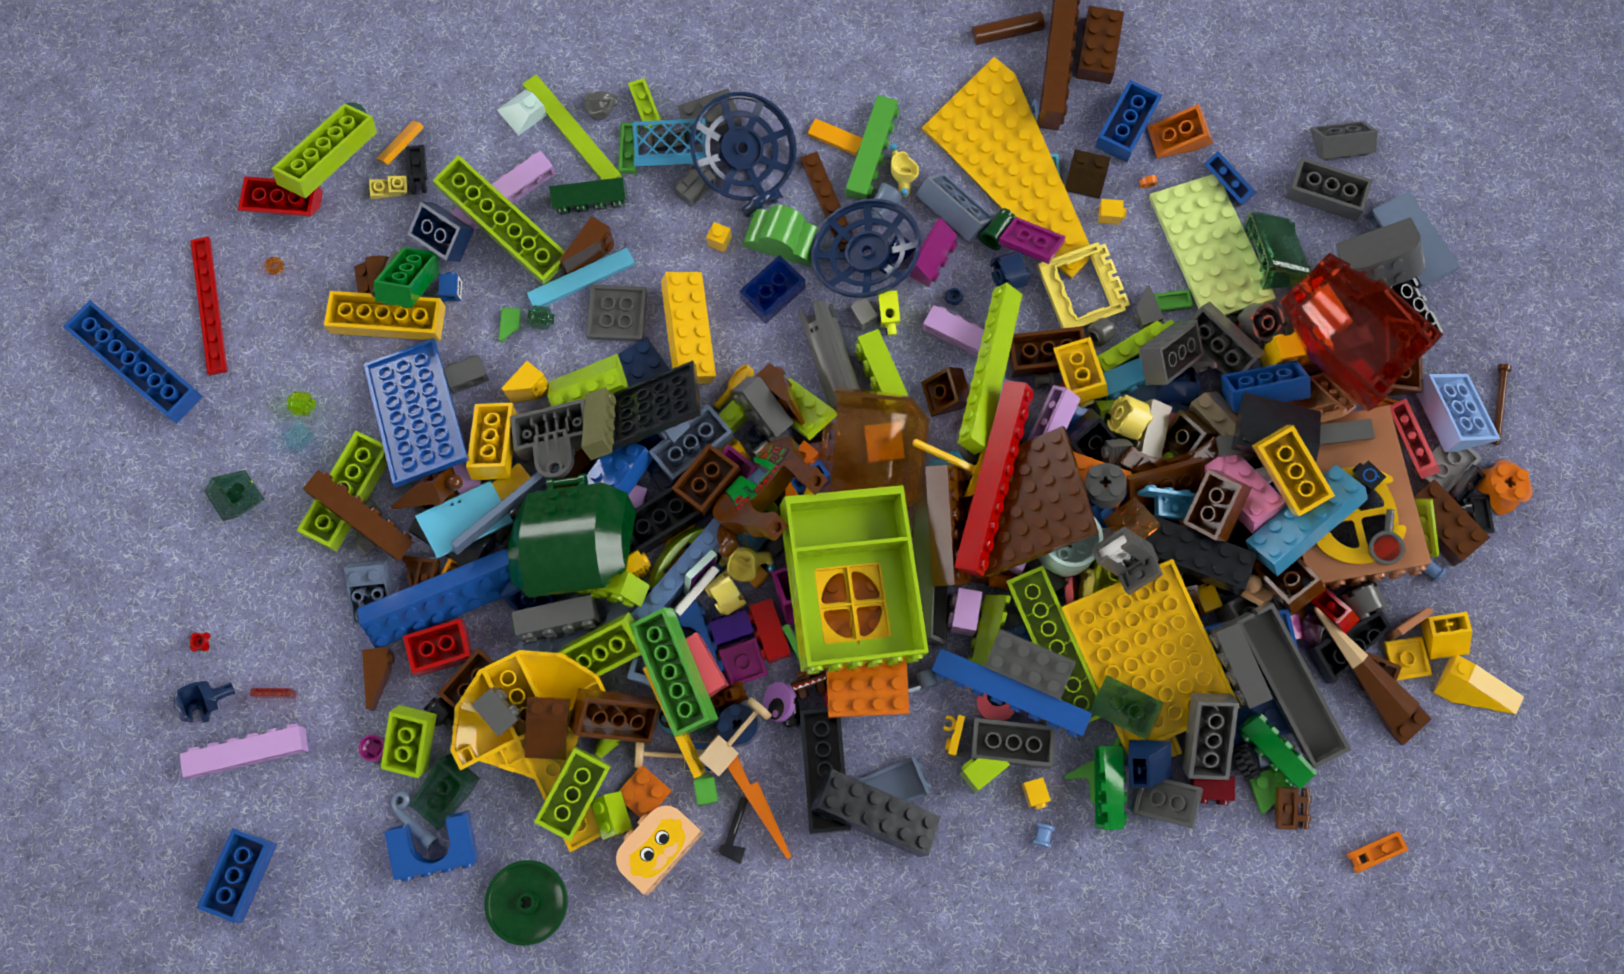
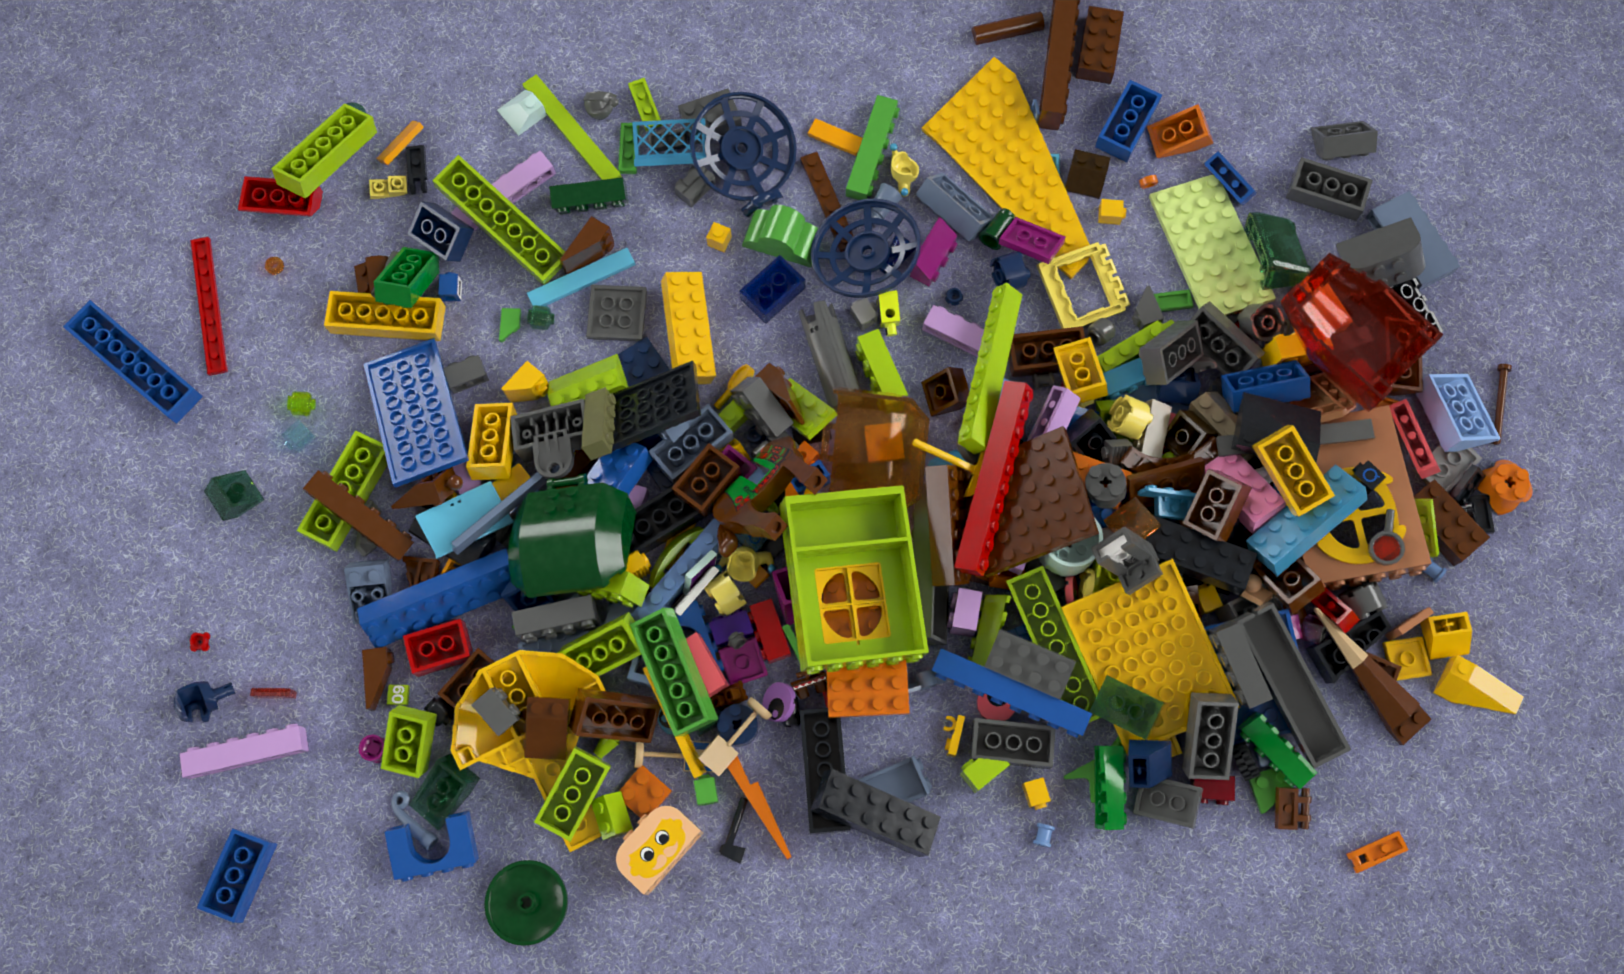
(398, 694): none -> lime tile
(736, 640): none -> dark grey plate

